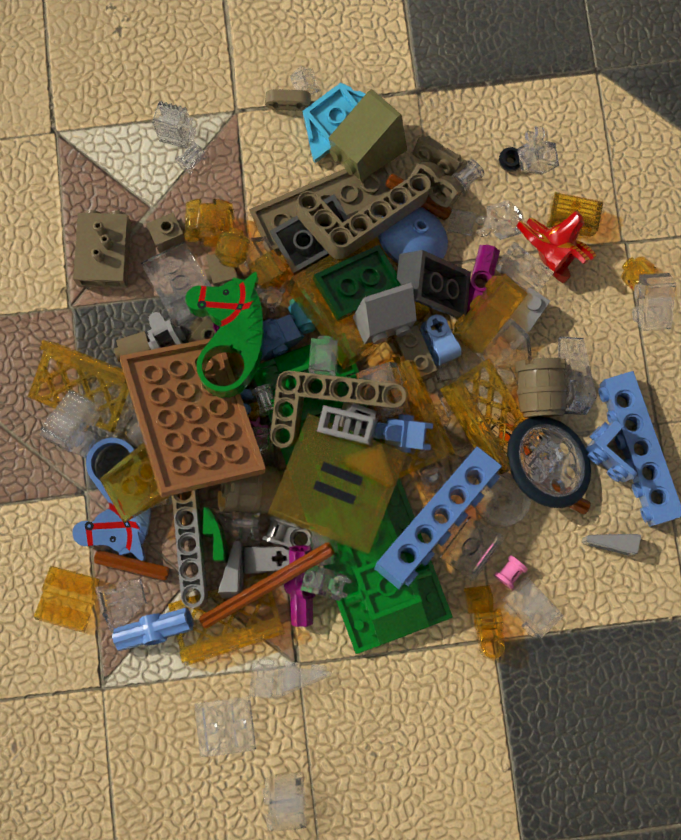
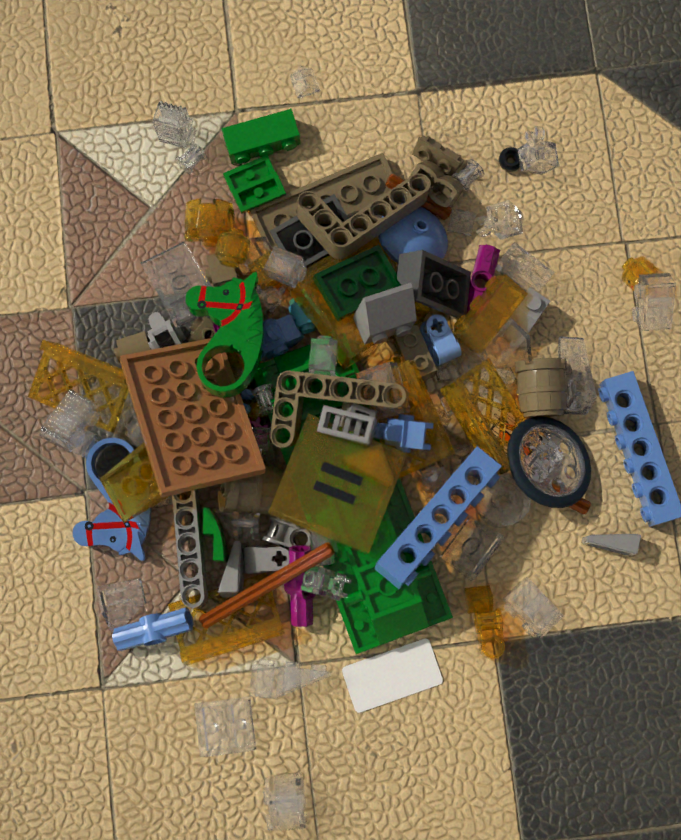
(67, 599): clear yellow slope -> none
(102, 249): dark tan piece -> none
(131, 565): dark orange axle -> none
(167, 231): dark tan brick -> none
(254, 184): none -> green slope
(261, 136): none -> green brick
(285, 267): none -> clear brick
(287, 99): dark tan beam -> none
(326, 115): medium azure wing -> none
(368, 136): olive slope -> none
(392, 675): none -> white sticker
(511, 572): bright pink bush -> none
(558, 244): red piece -> none
(564, 205): clear yellow brick -> none
(603, 455): medium blue bracket -> none

